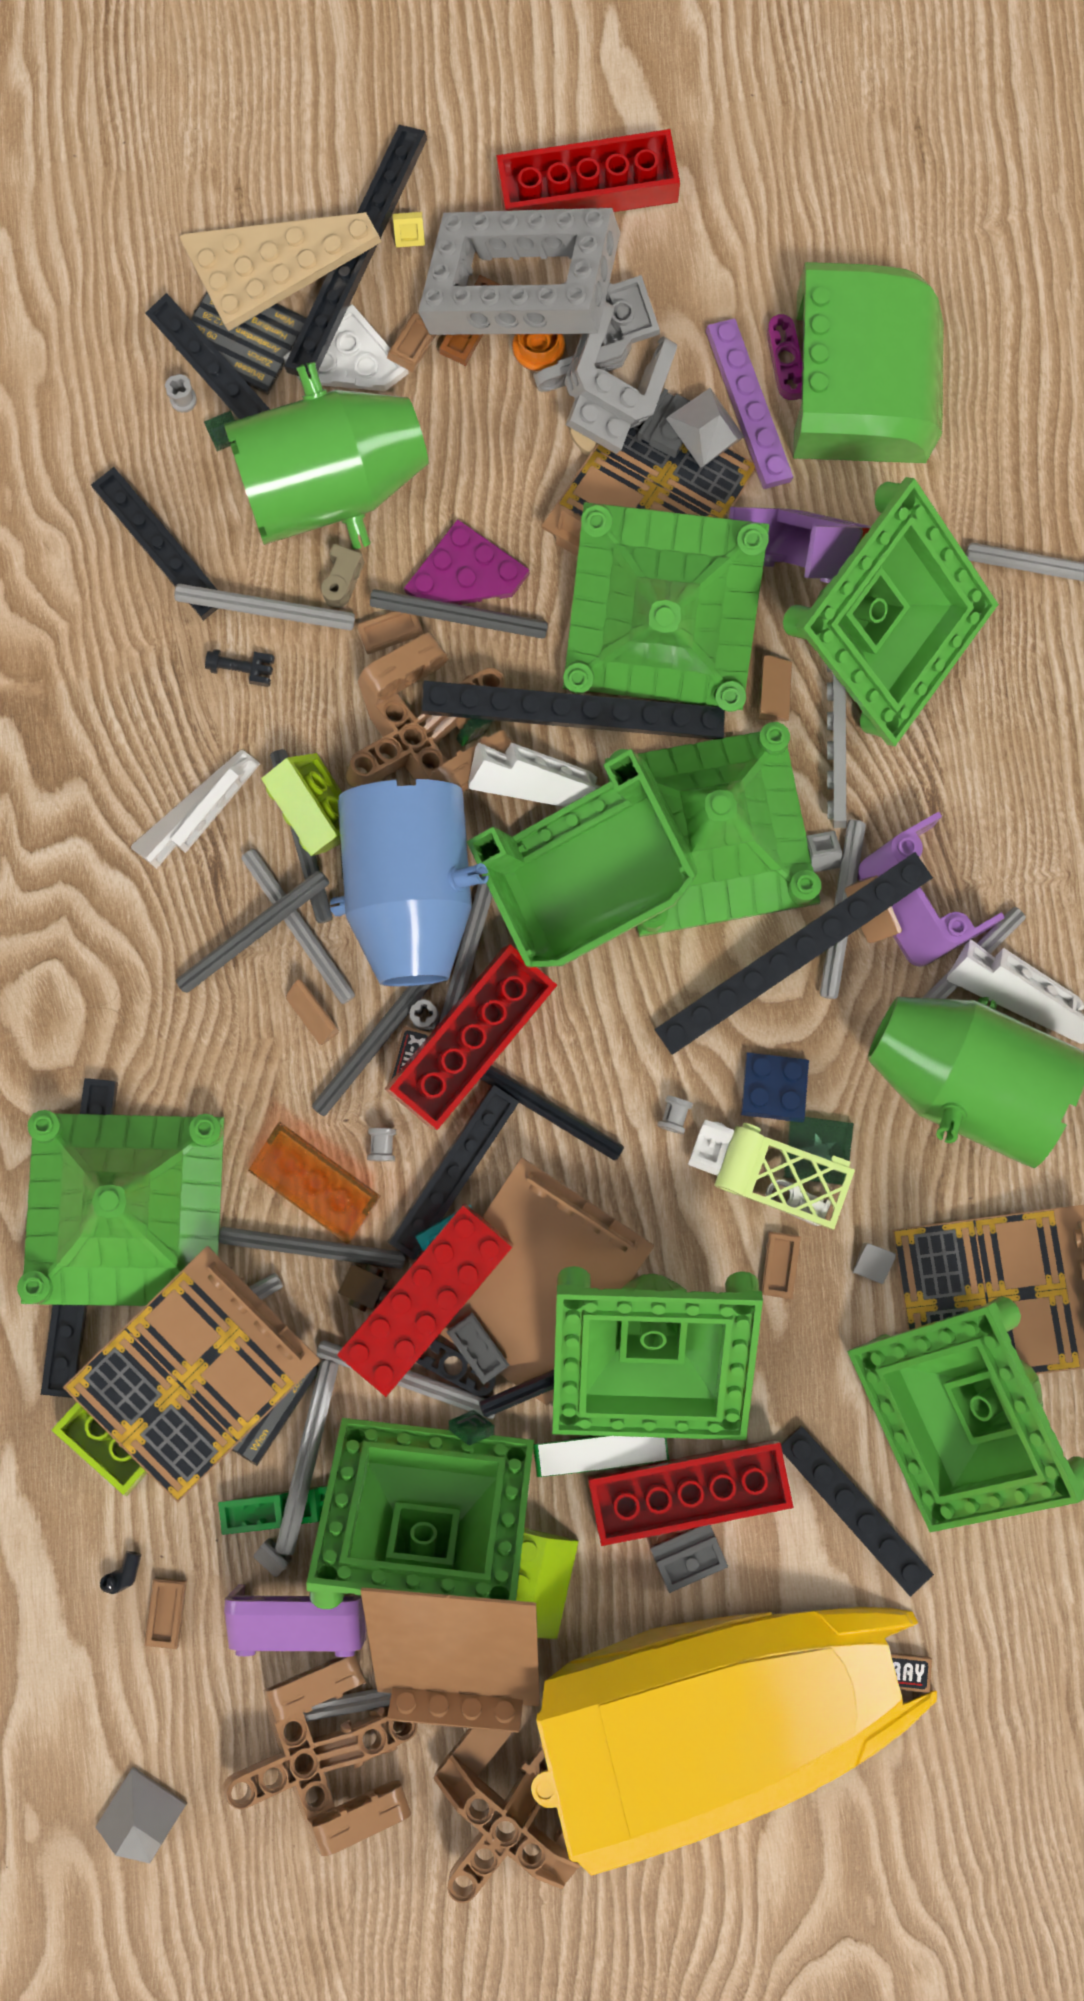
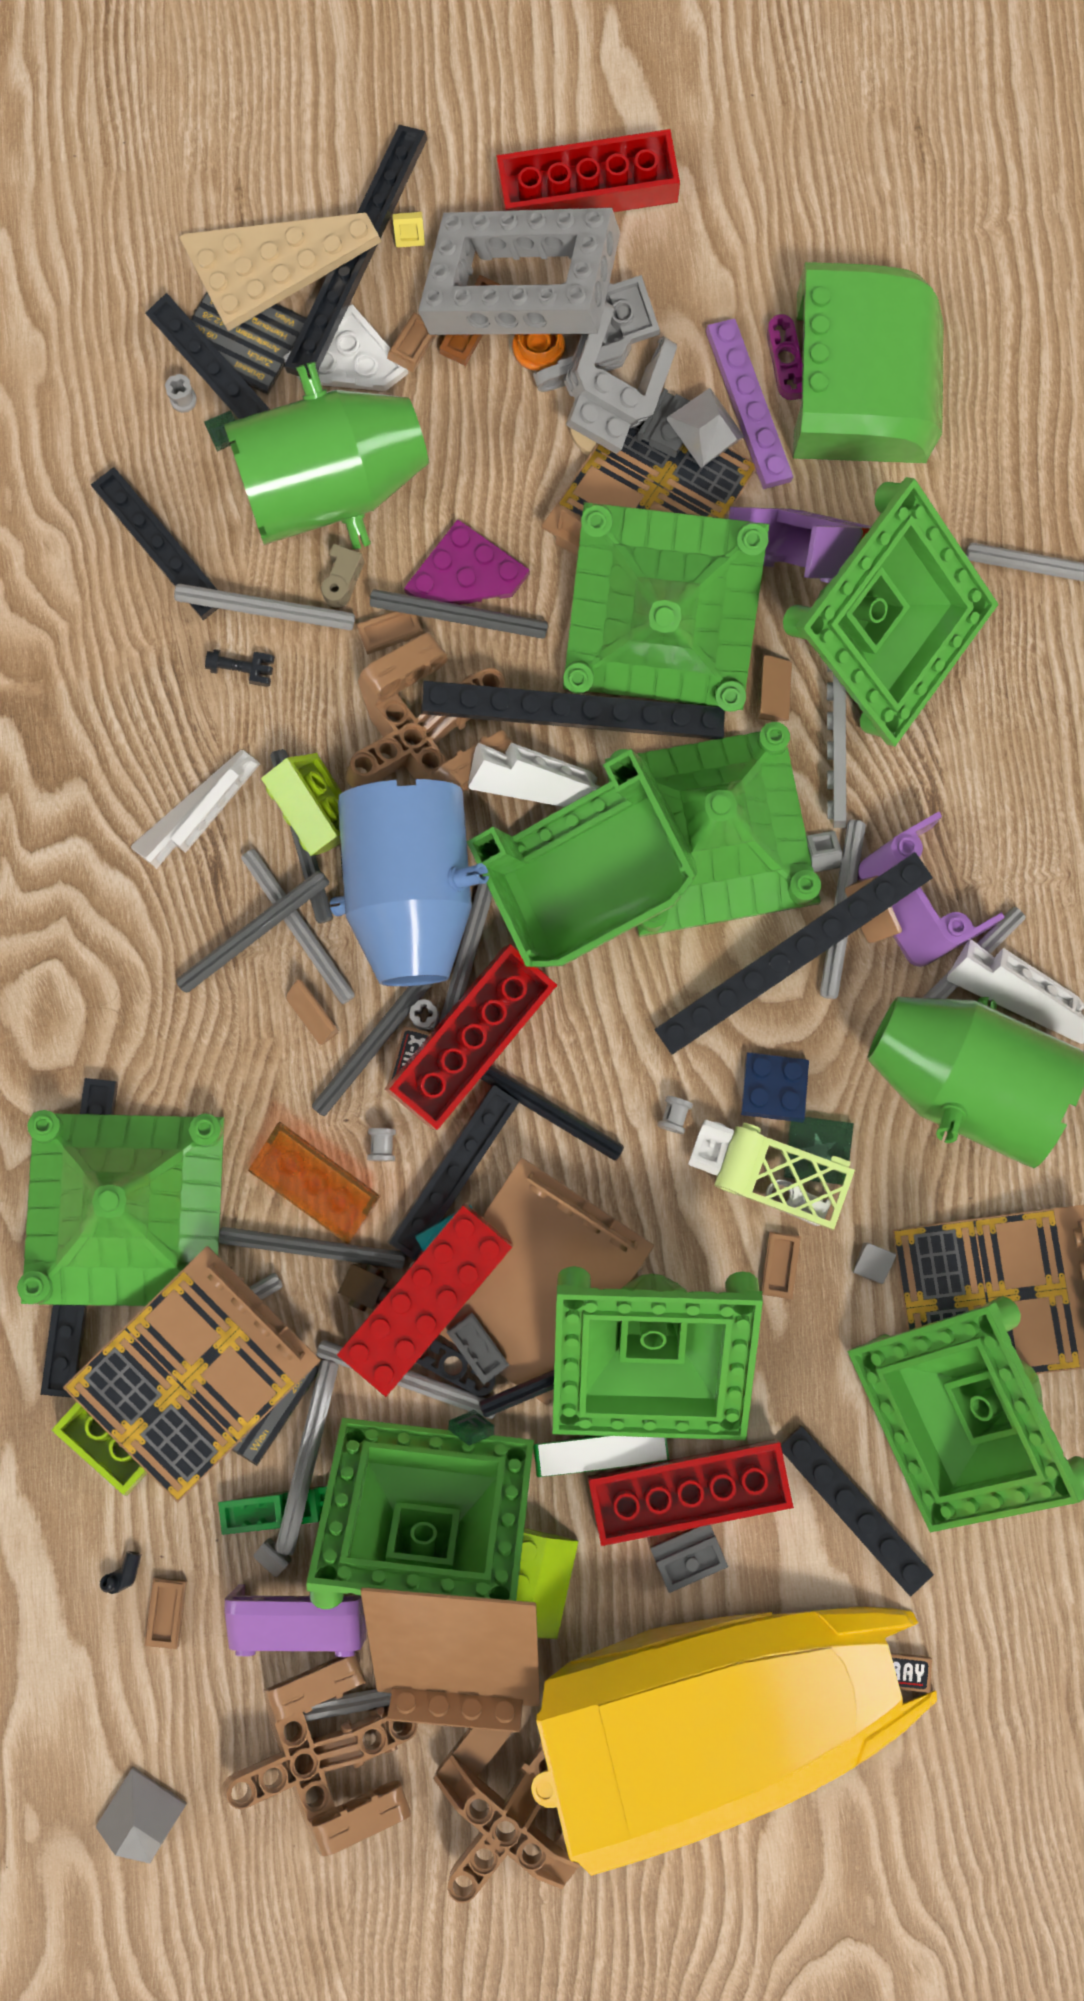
(473, 730): clear green tile -> none

